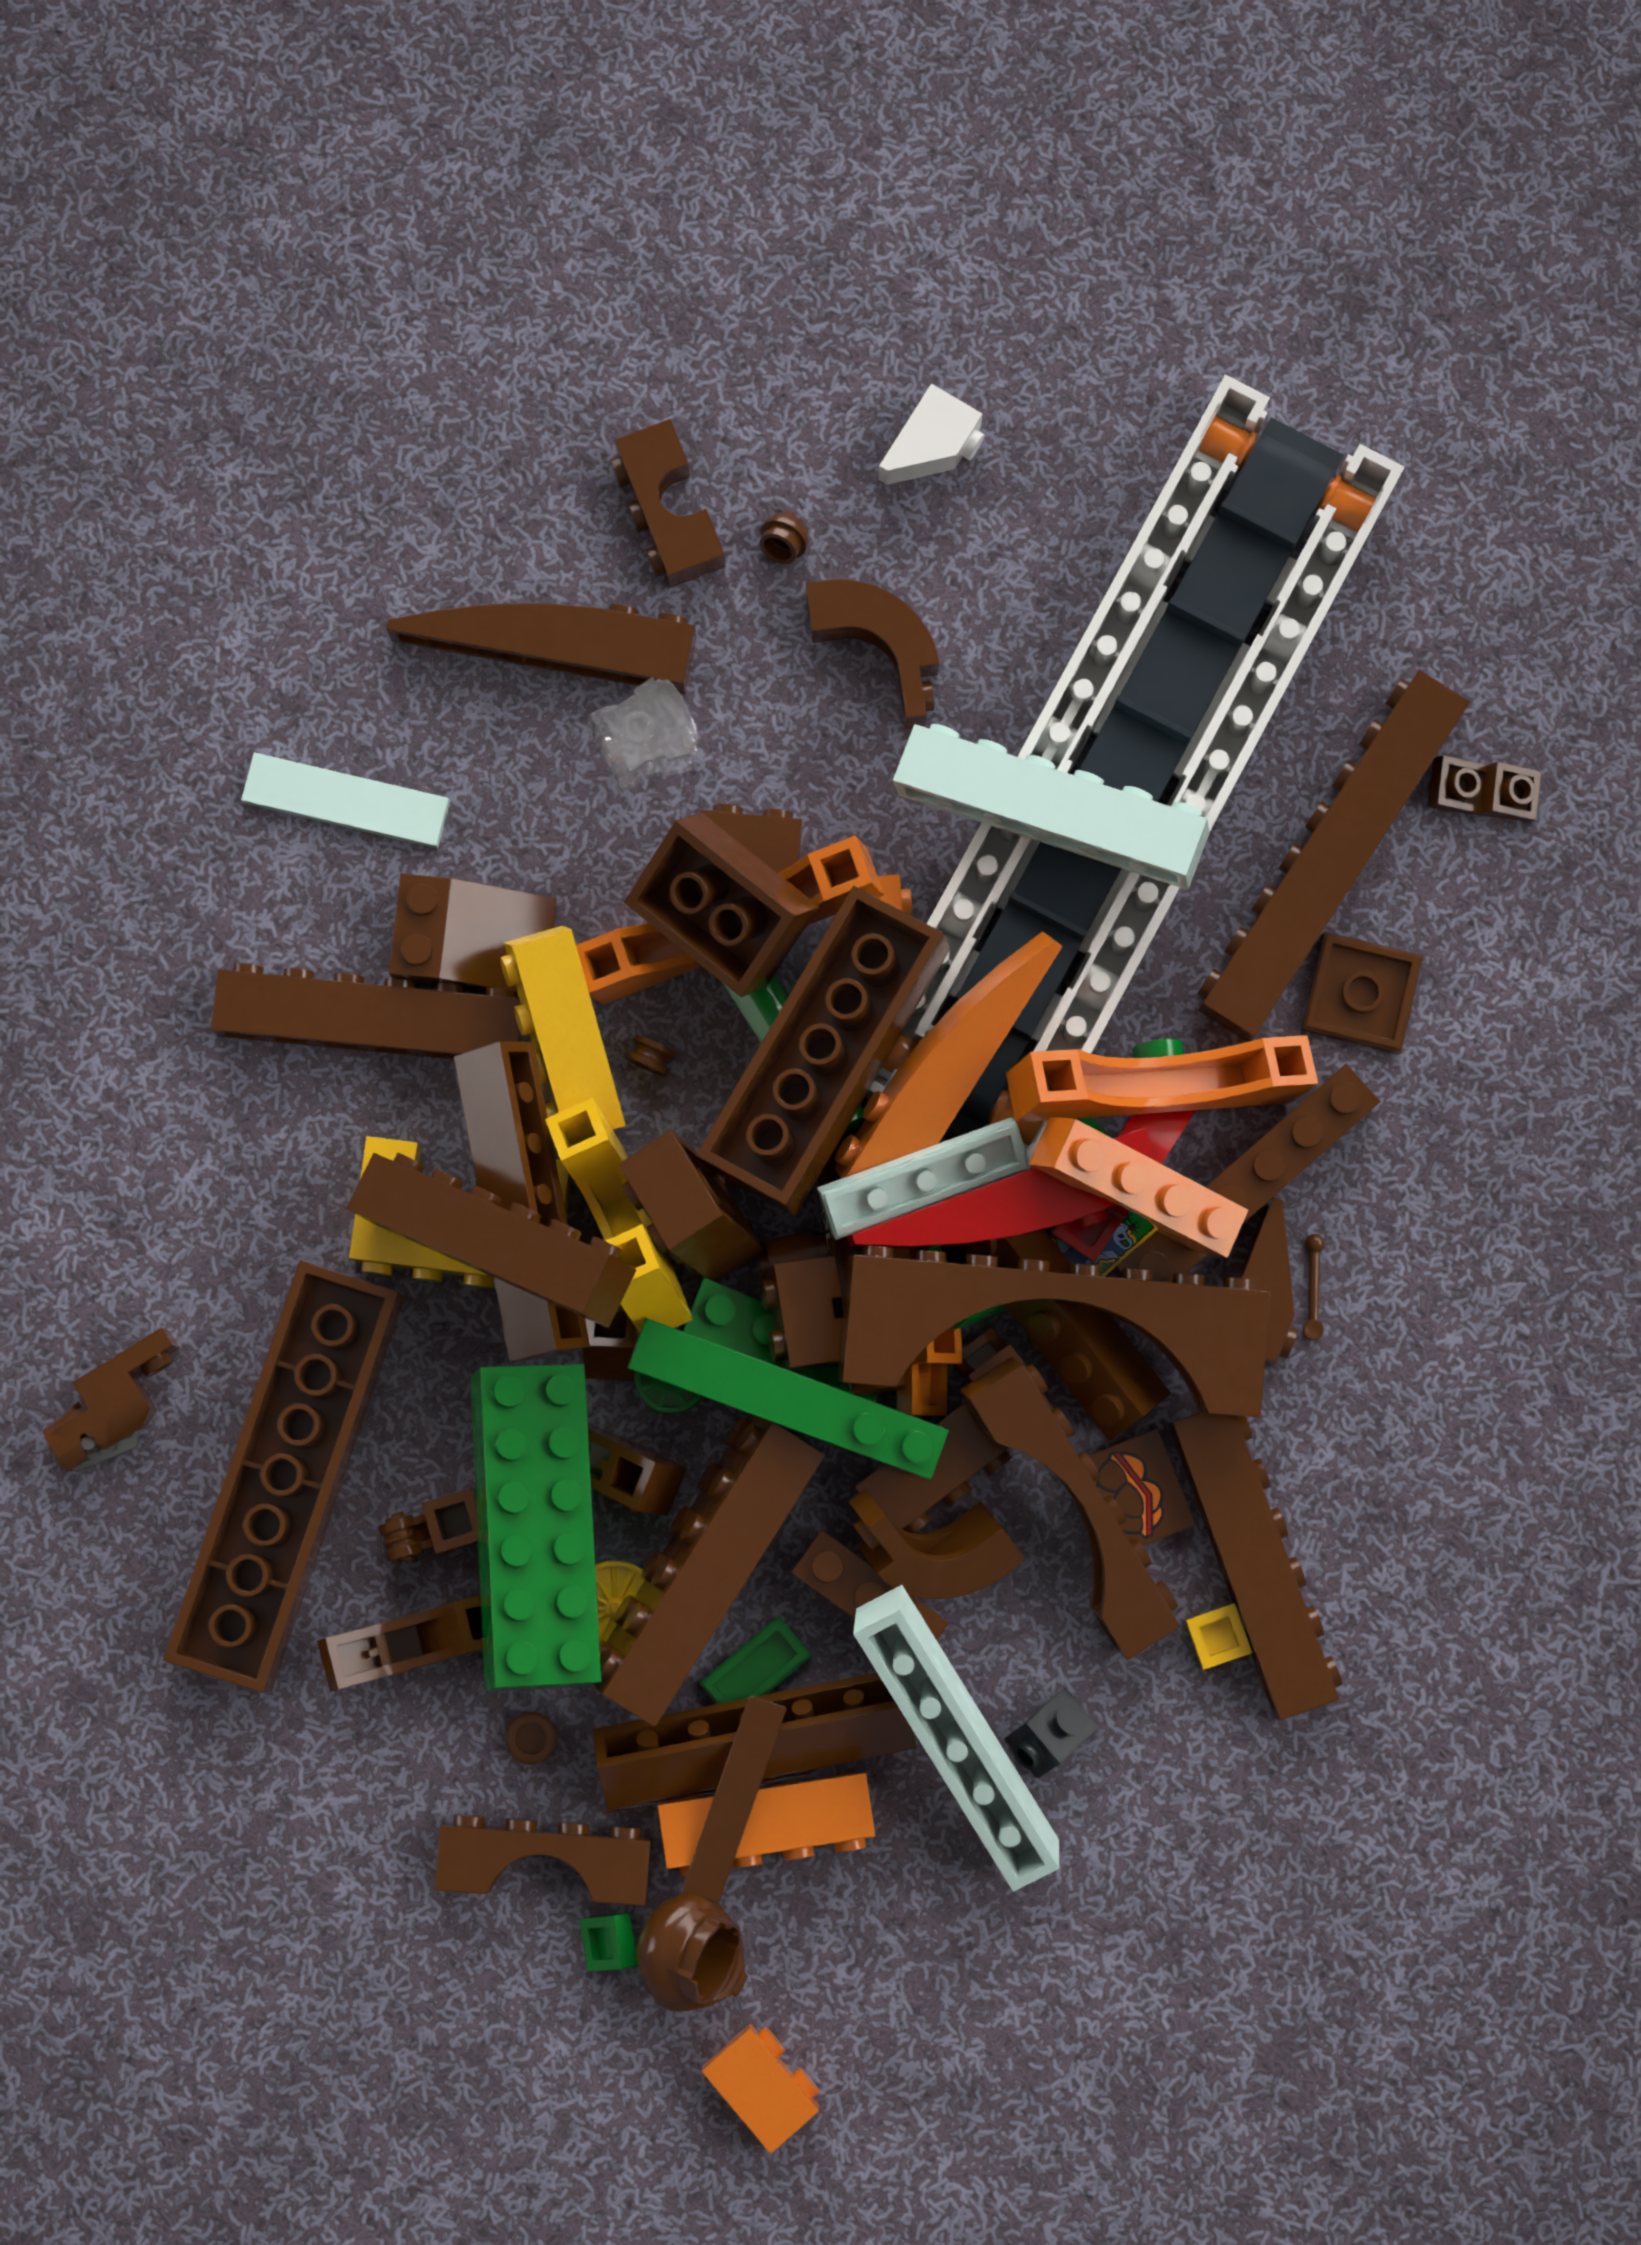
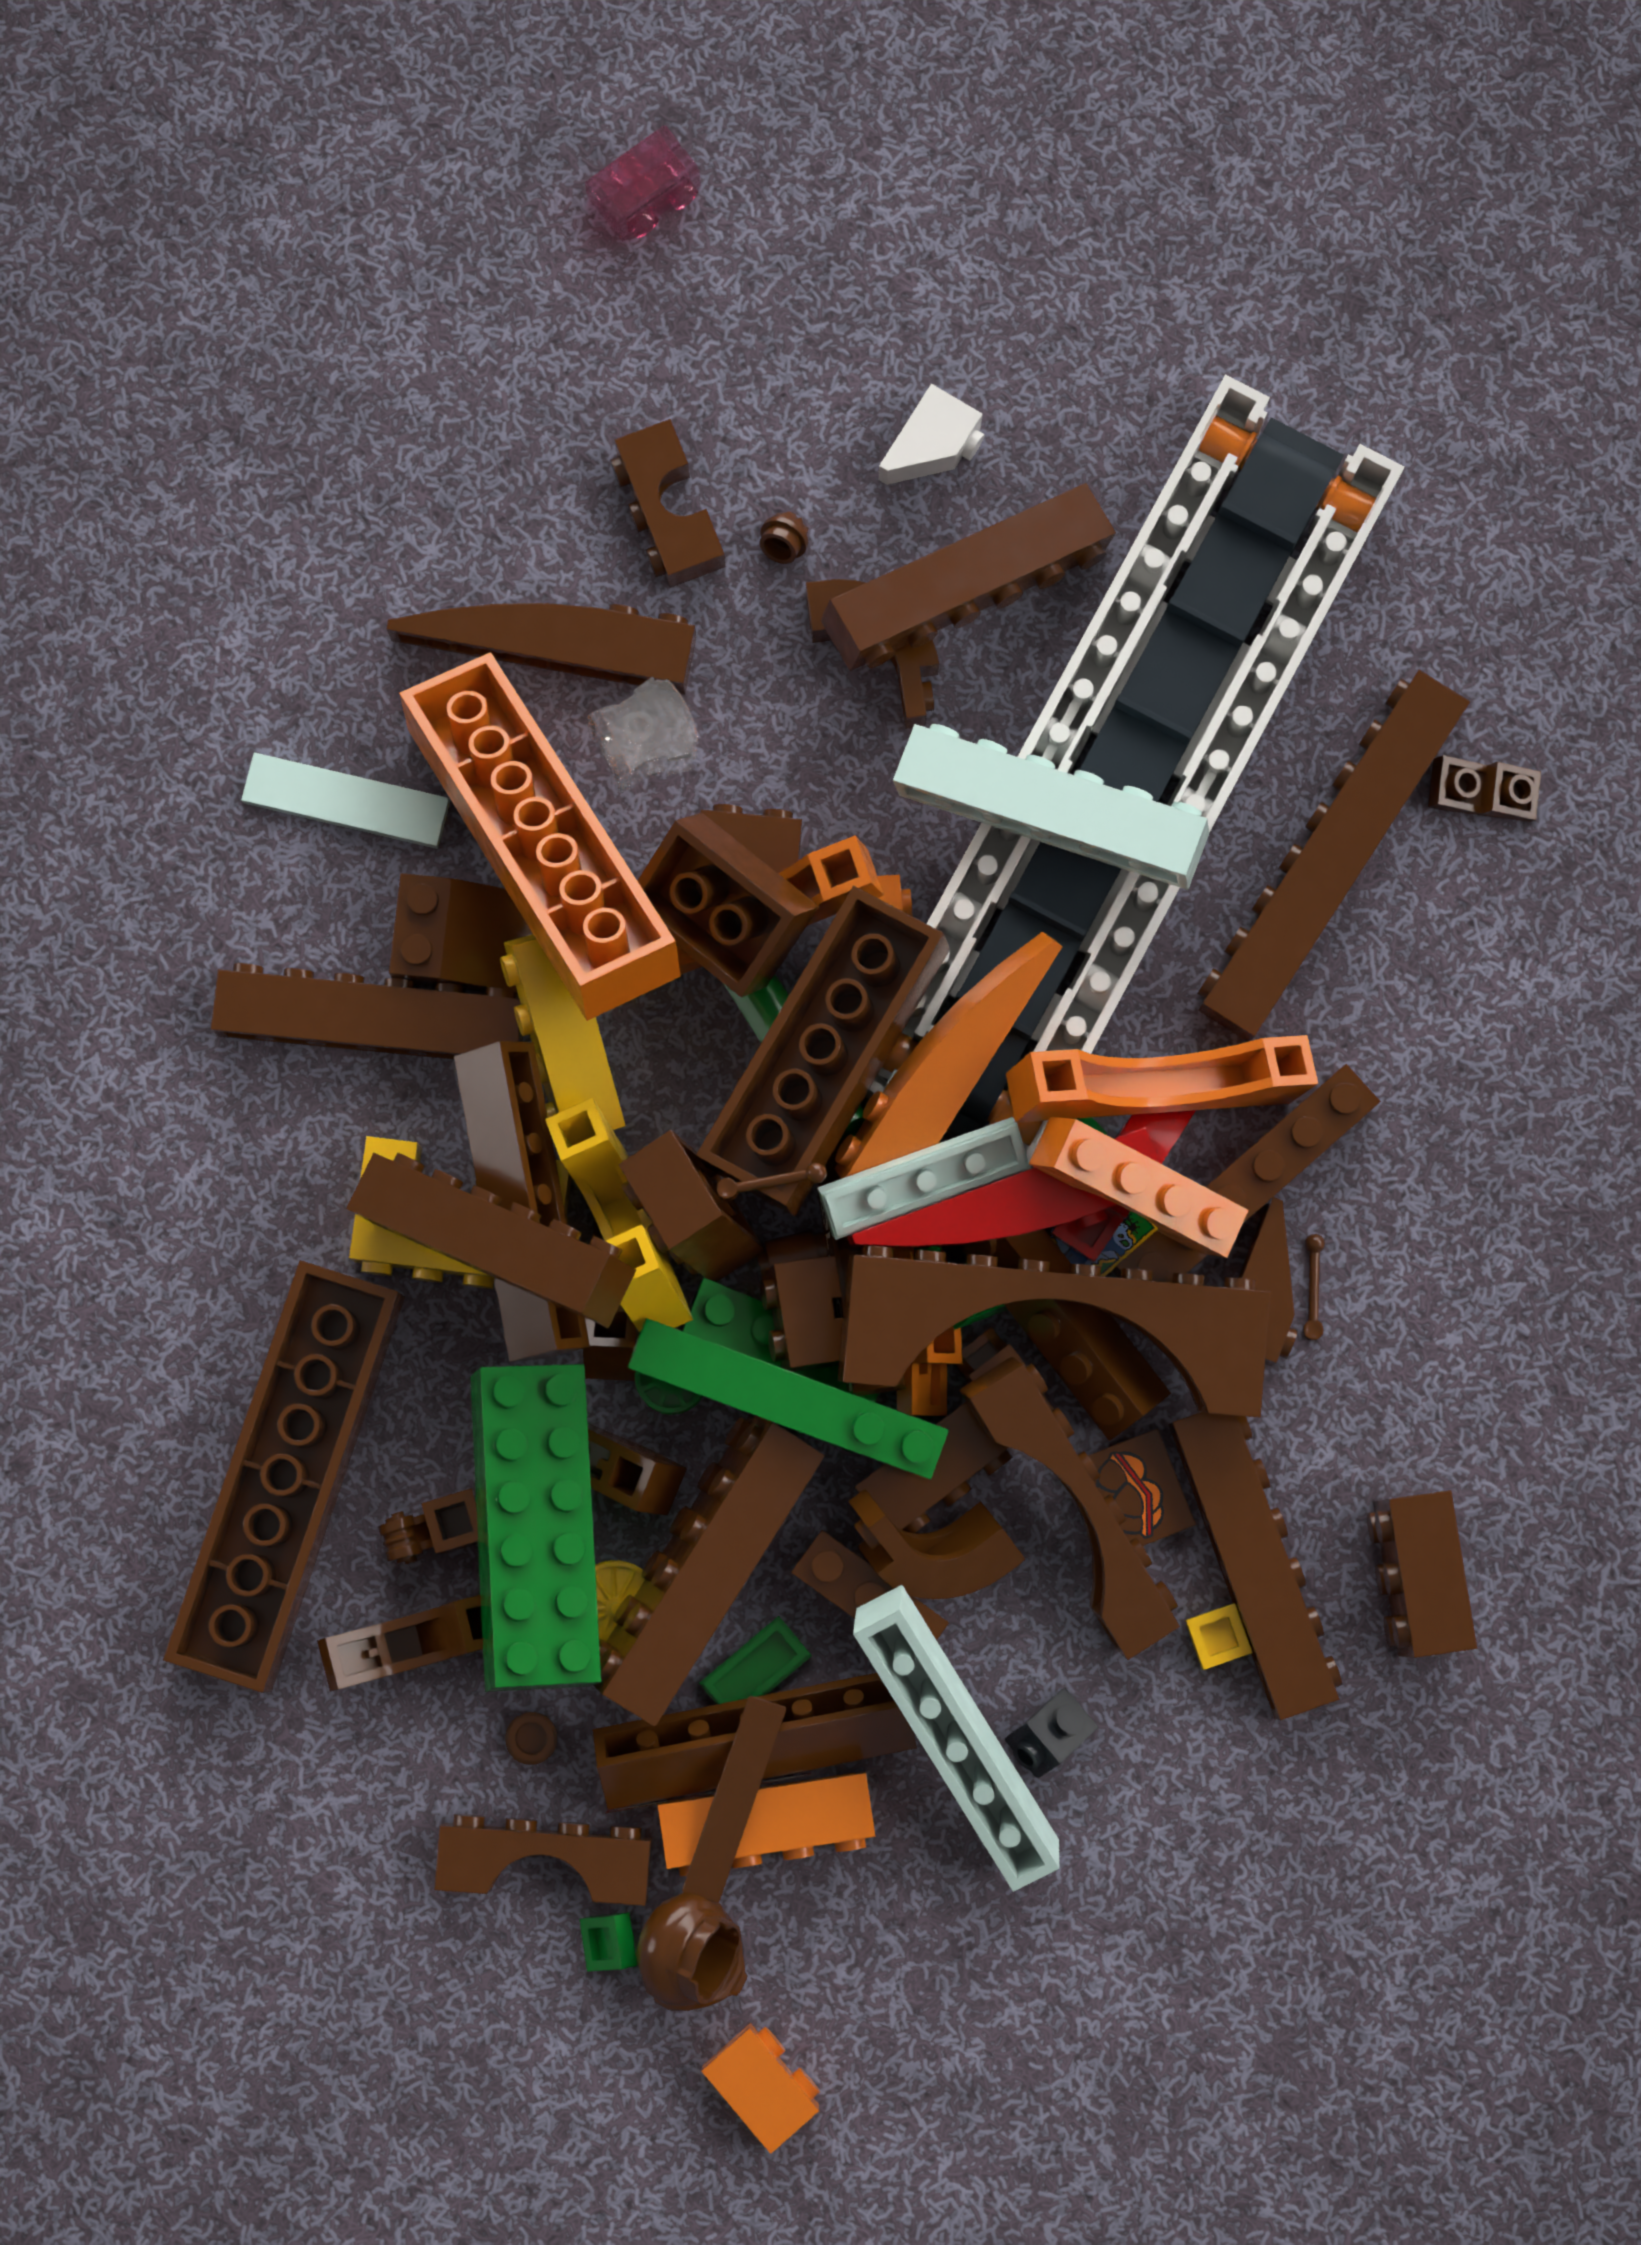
(113, 1406): reddish brown plate -> none
(540, 836): none -> orange brick
(644, 184): none -> clear pink brick
(650, 1055): reddish brown bush -> none
(729, 1189): none -> reddish brown hinge
(968, 577): none -> reddish brown brick
(1158, 1048): green tile -> none
(1362, 992): reddish brown tile -> none
(1422, 1575): none -> reddish brown brick

